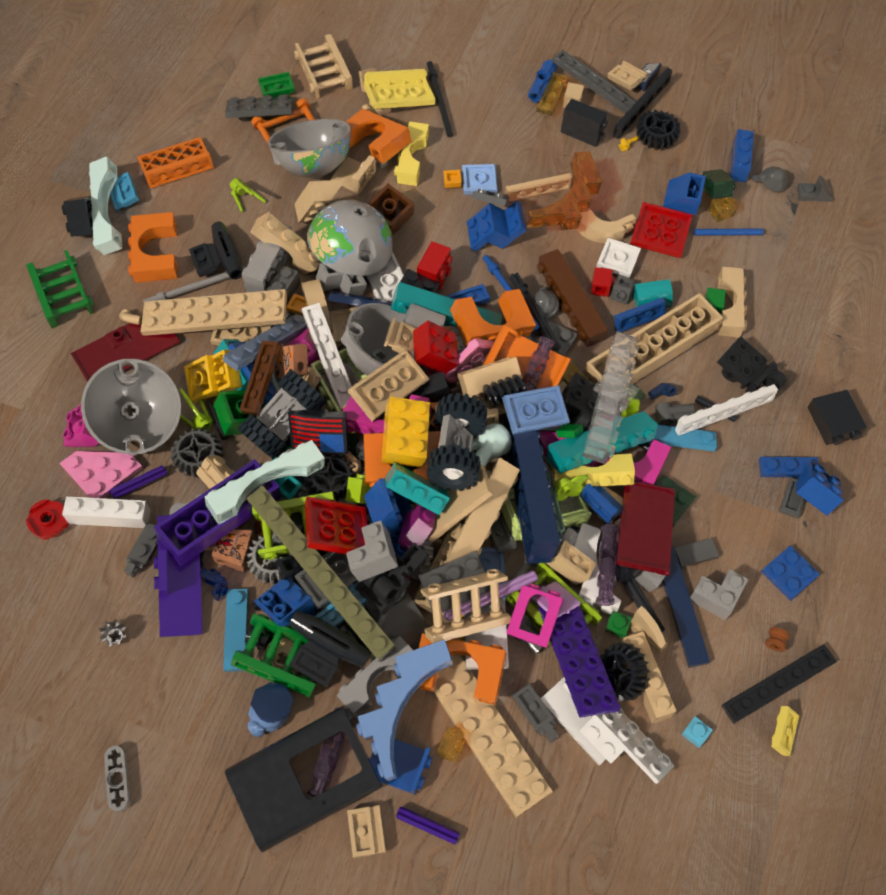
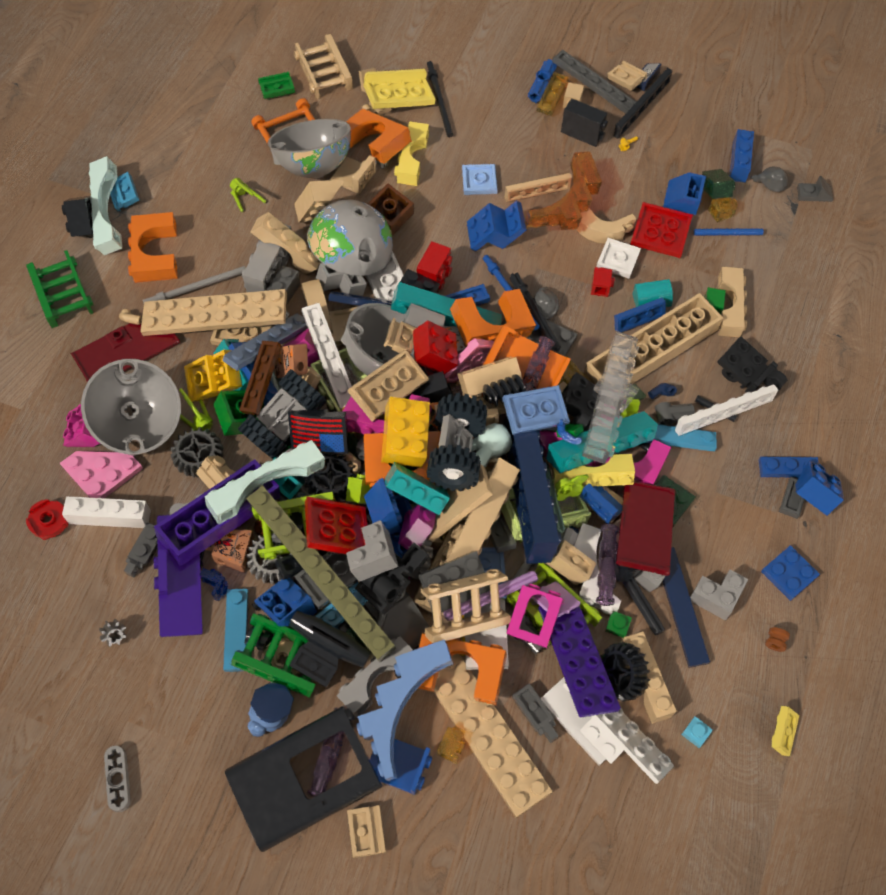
(138, 482): dark purple axle -> none
(173, 170): orange fence -> none
(211, 409): black piece -> none
(221, 252): black plate -> none
(259, 106): dark grey plate -> none
(296, 304): light orange plate -> none
(427, 825): dark purple axle -> none
(452, 178): light orange plate -> none
(486, 196): dark grey plate -> none
(565, 435): none -> blue piece
(572, 298): reddish brown brick -> none
(622, 289): dark grey bracket -> none
(644, 622): tan plate -> none
(656, 134): black gear -> none
(696, 553): dark grey tile -> none
(778, 684): black tile -> none
(837, 417): black brick -> none

